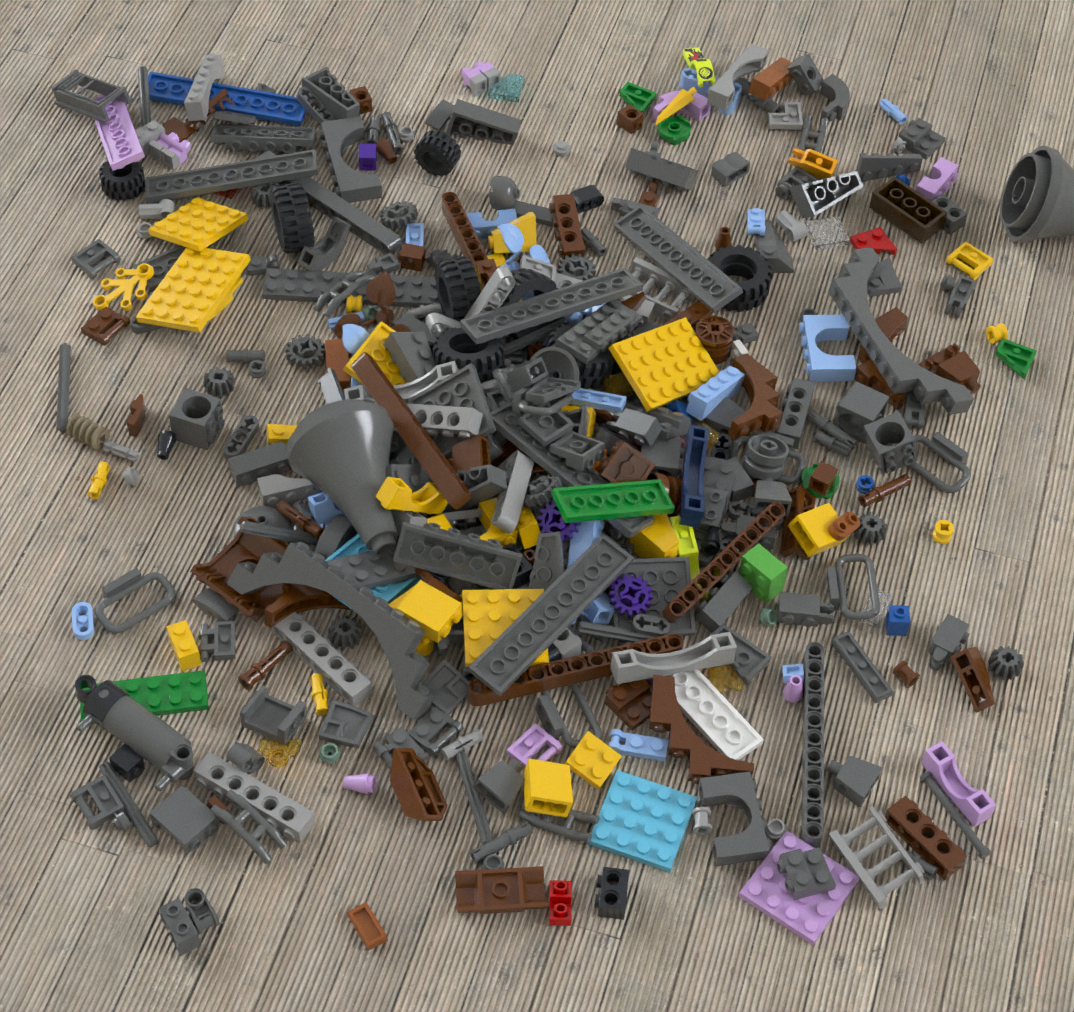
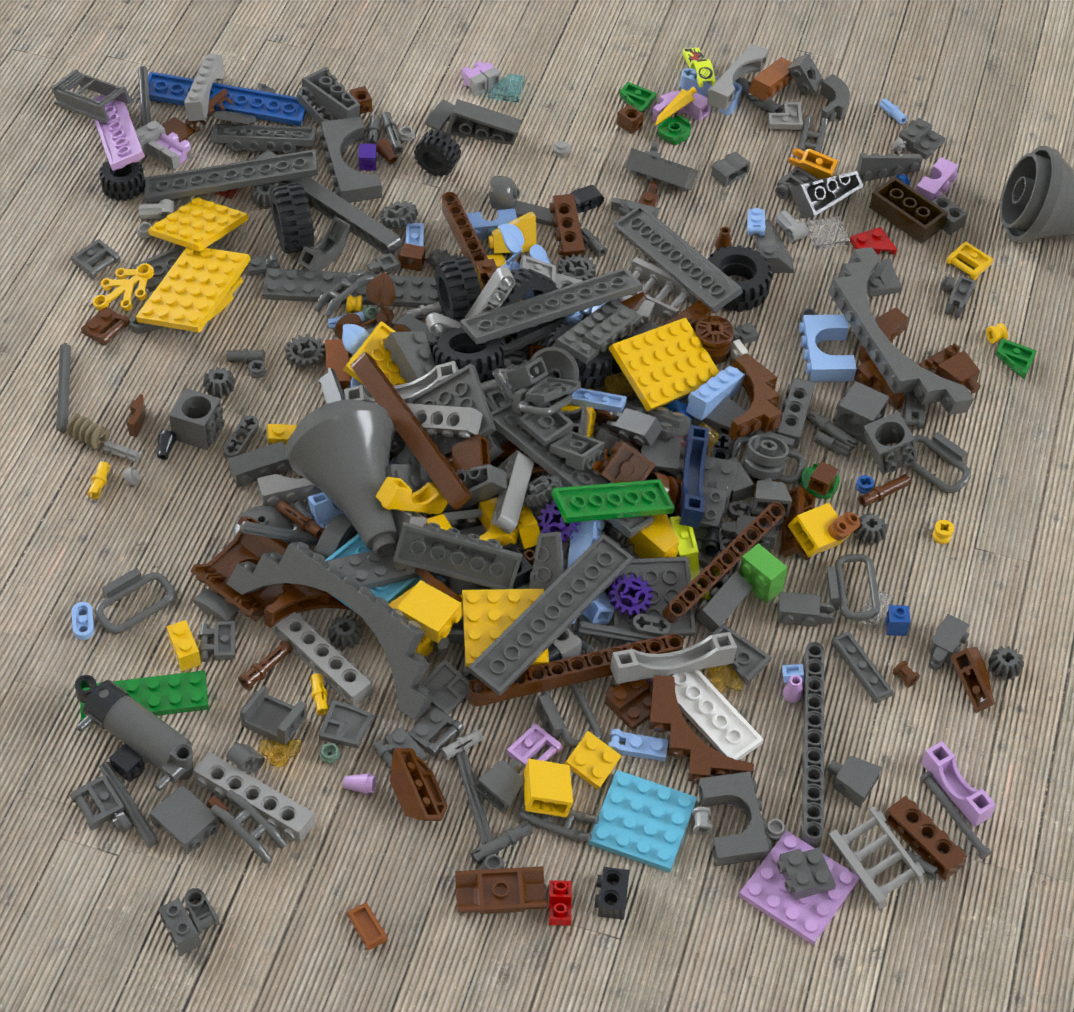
(768, 616): sand green plate -> none

